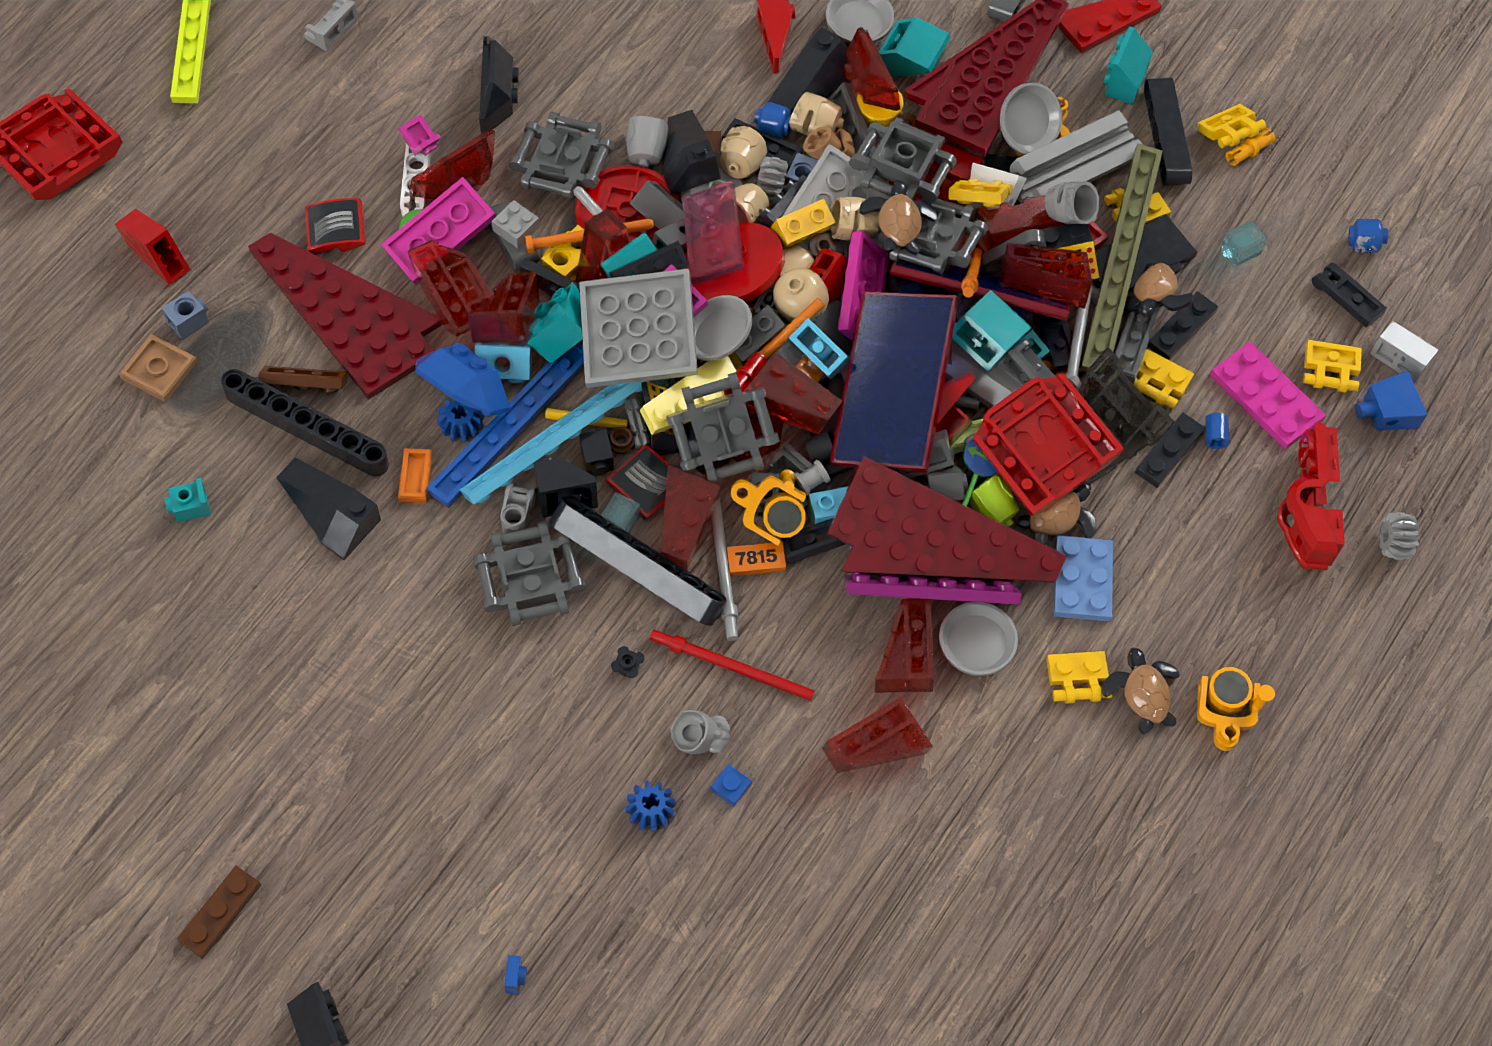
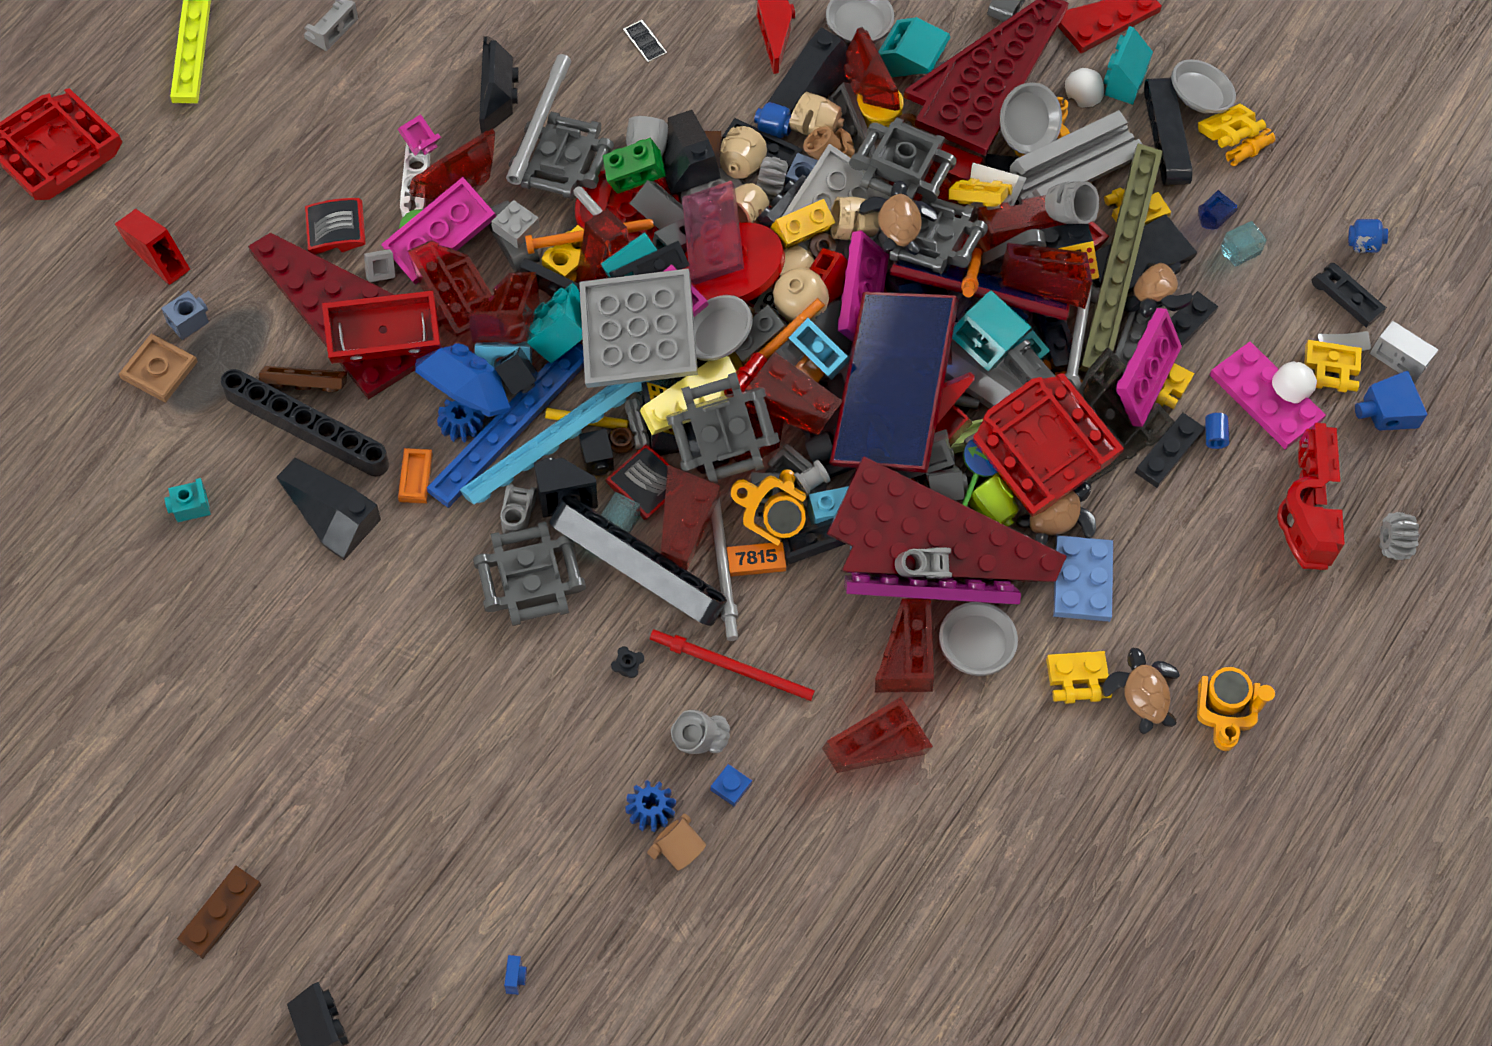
(355, 325): none -> red piece
(379, 265): none -> light grey tile
(517, 372): none -> black brick
(520, 162): none -> light grey piece
(633, 165): none -> green brick
(644, 40): none -> sticker
(678, 843): none -> medium nougat piece
(930, 563): none -> light grey piece
(1085, 87): none -> white hair
(1149, 367): none -> dark pink plate
(1203, 86): none -> light grey piece
(1216, 211): none -> clear blue plate
(1294, 382): none -> white hair
(1358, 339): none -> light grey sticker

